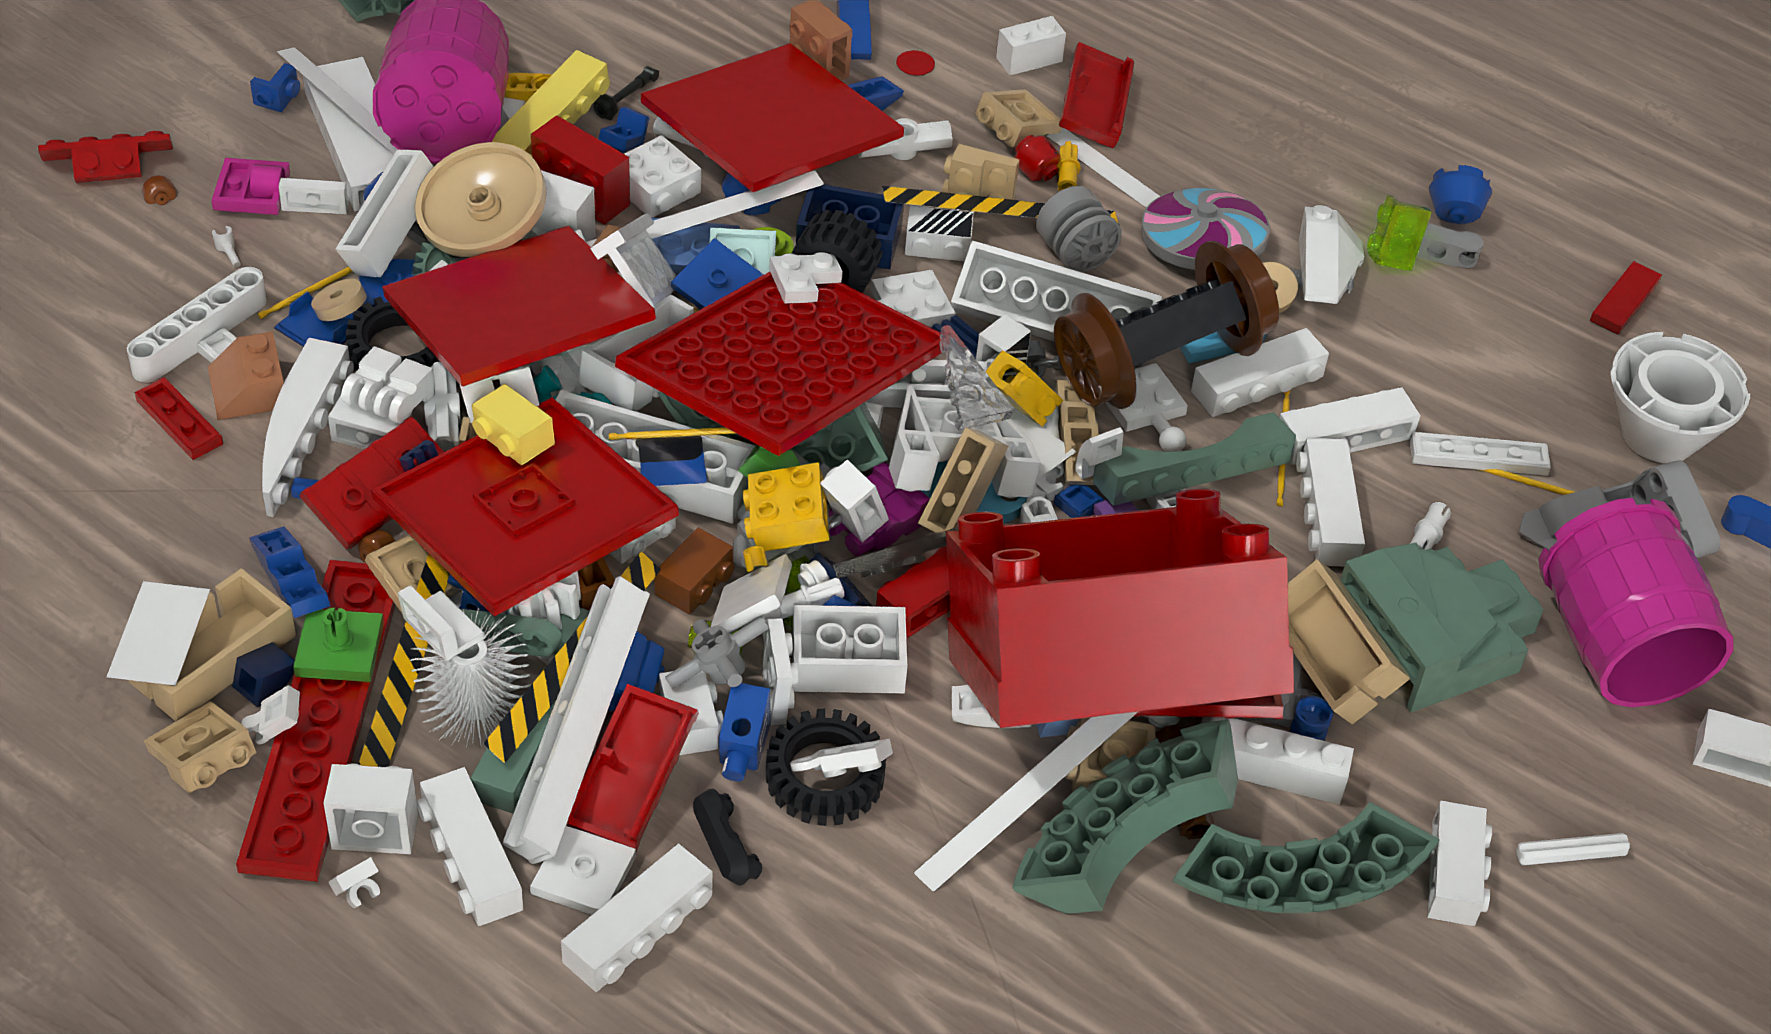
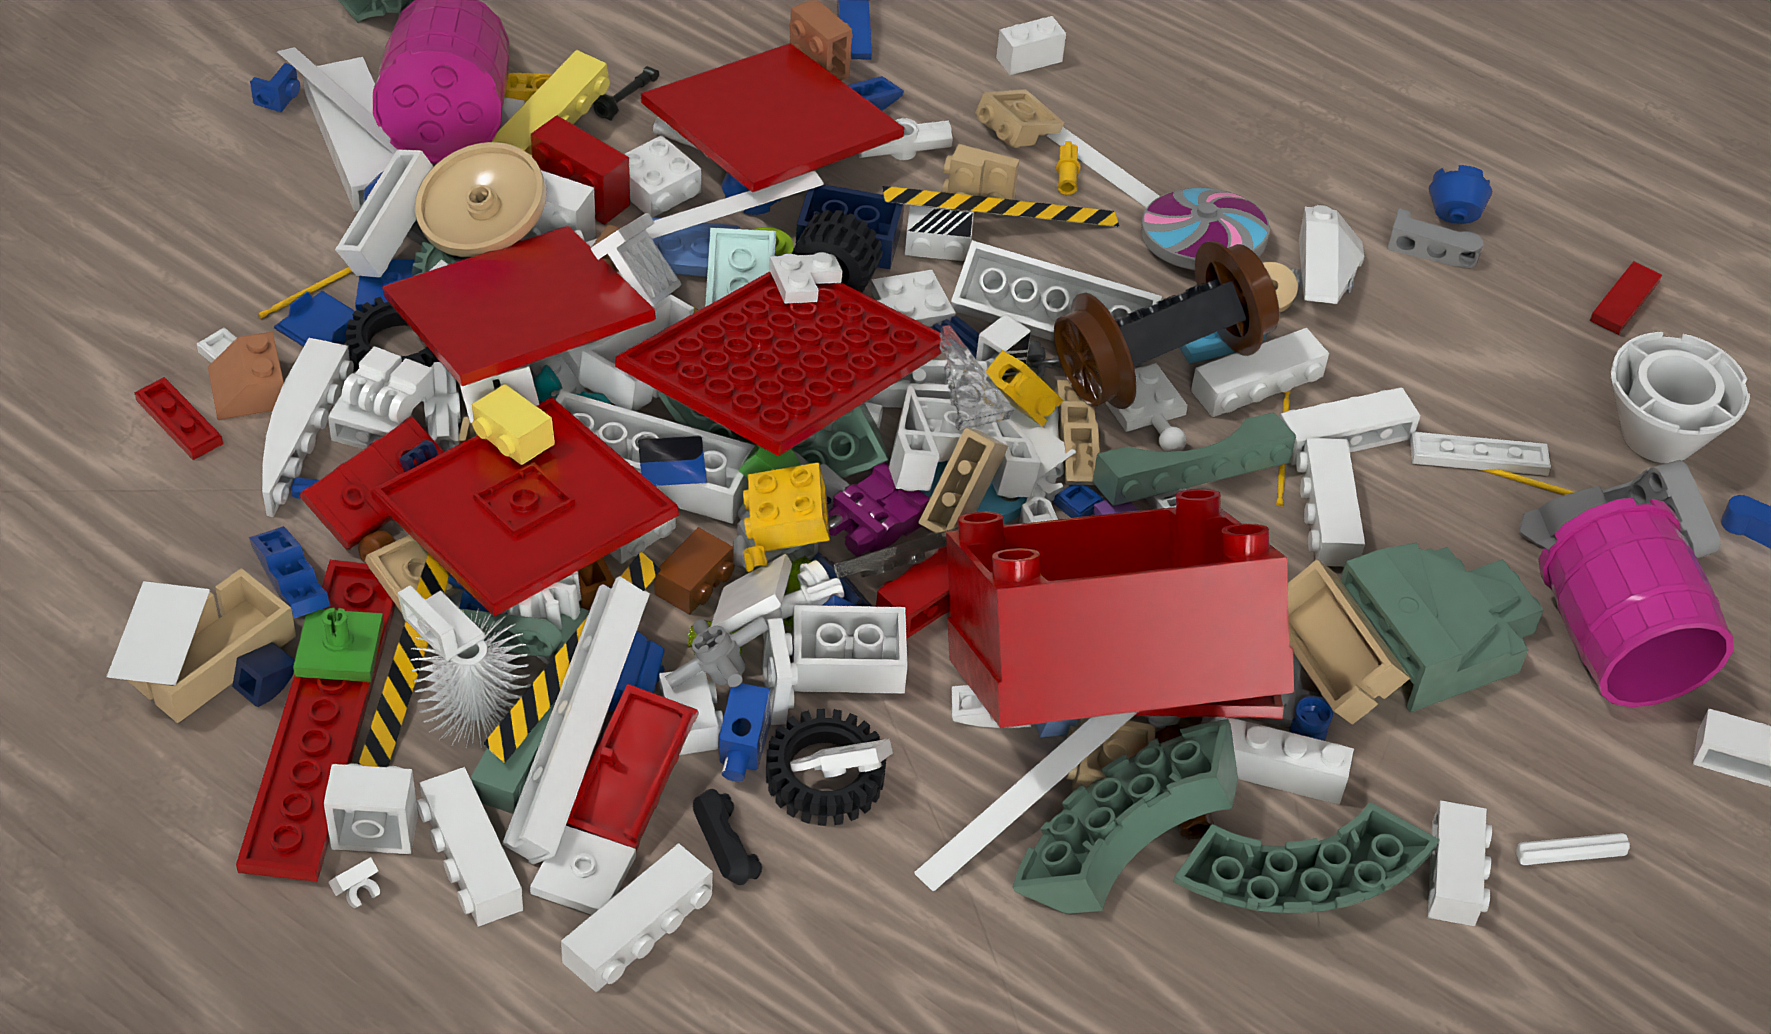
(106, 158): red bracket -> none
(158, 190): dark orange piece -> none
(177, 335): white beam -> none
(201, 747): tan plate -> none
(226, 243): white hand -> none
(249, 186): dark pink plate -> none
(276, 715): white plate -> none
(313, 196): white panel -> none
(339, 299): tan piece -> none
(627, 132): blue bracket -> none
(671, 433): yellow piece -> none
(713, 275): blue plate -> none
(855, 500): white brick -> none
(915, 62): red sticker -> none
(1037, 158): red head -> none
(1078, 229): light grey wheel -> none
(1097, 95): red container -> none
(1098, 450): white slope -> none
(1398, 233): clear neon green bracket -> none
(1430, 529): white pin -> none

